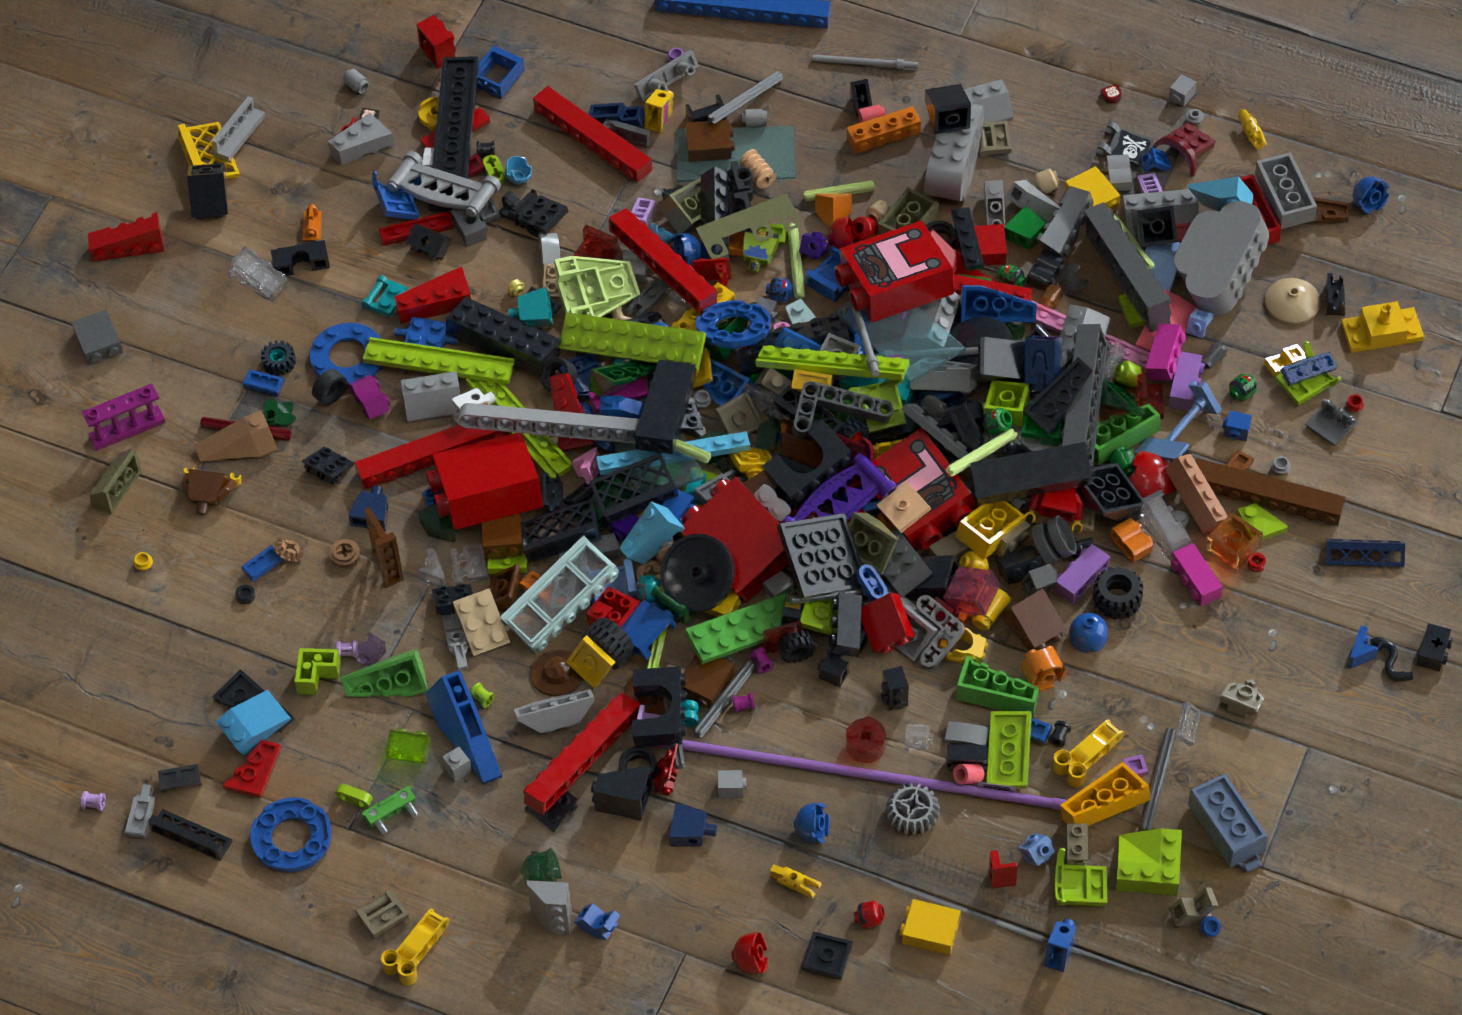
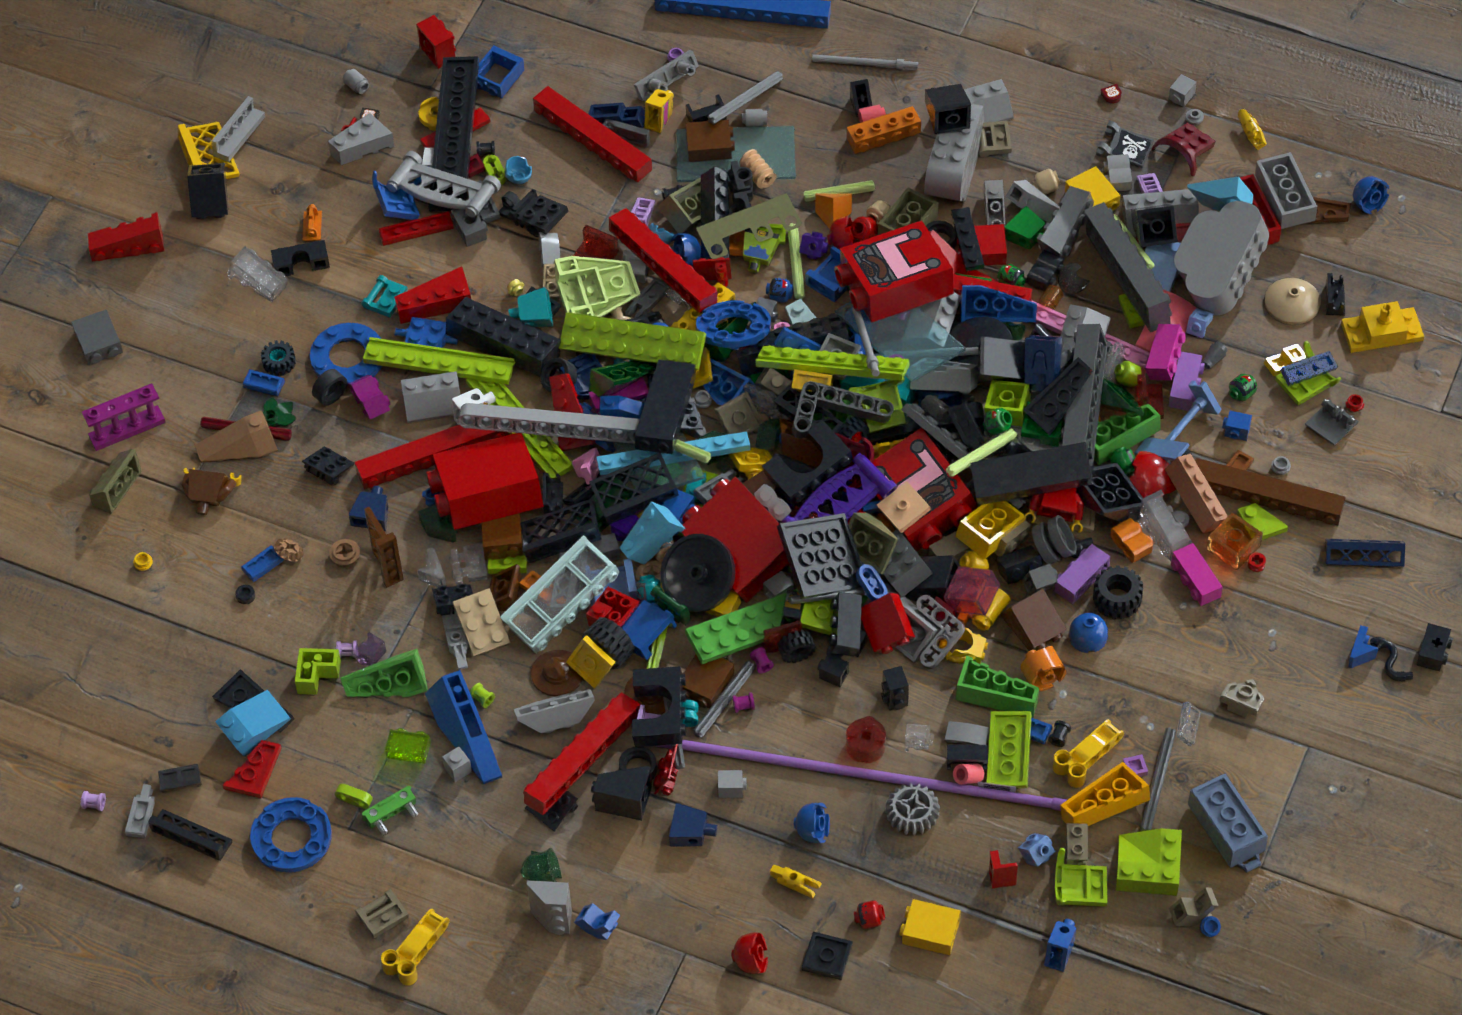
(438, 242): black brick -> none
(1155, 158): blue bracket -> none

